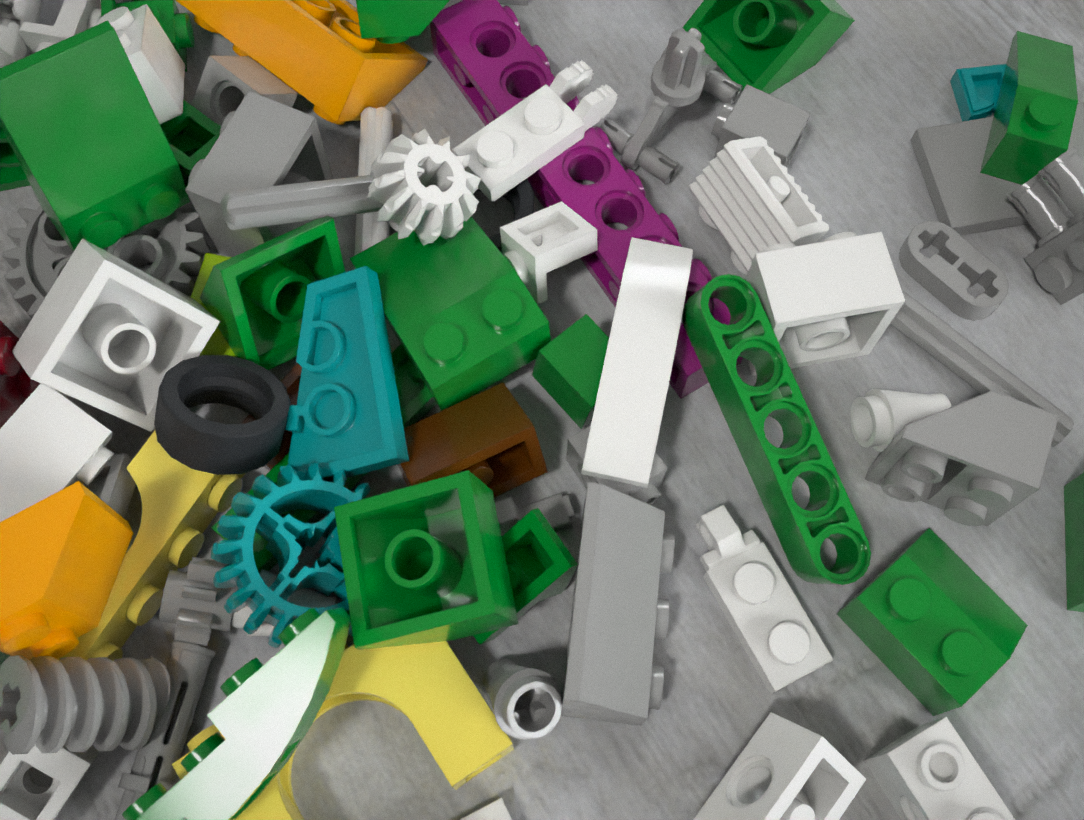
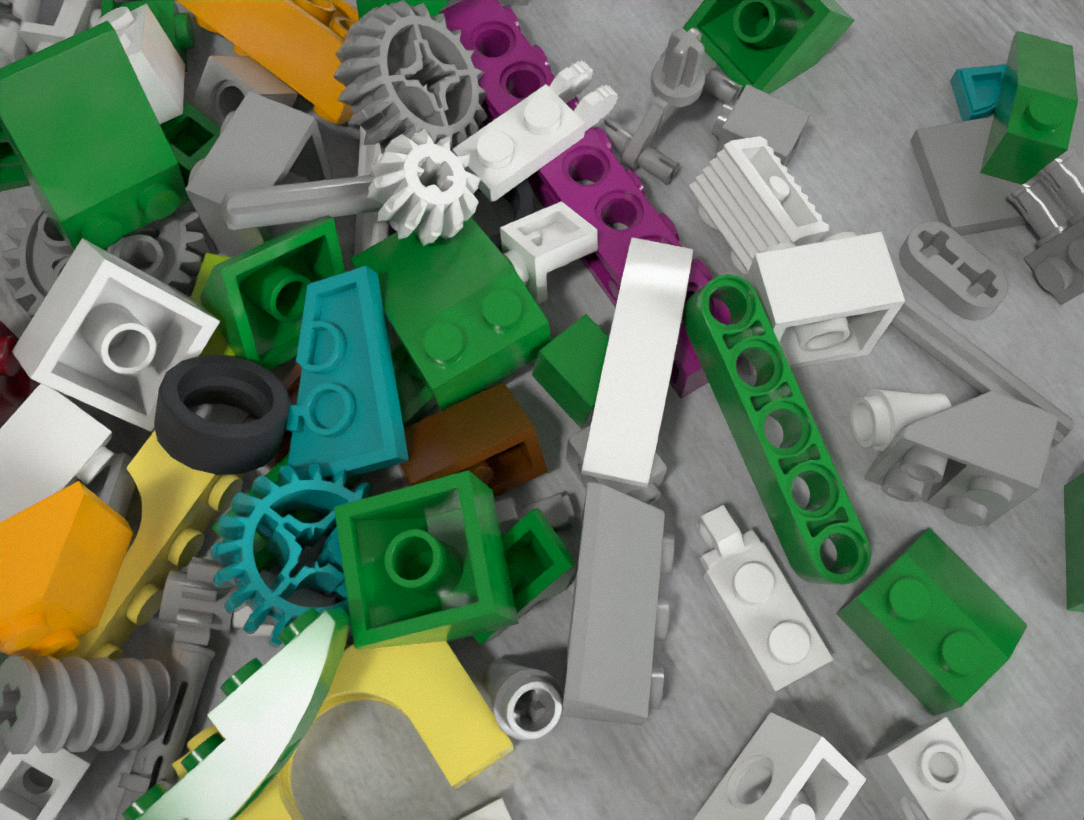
(409, 76): none -> light grey gear

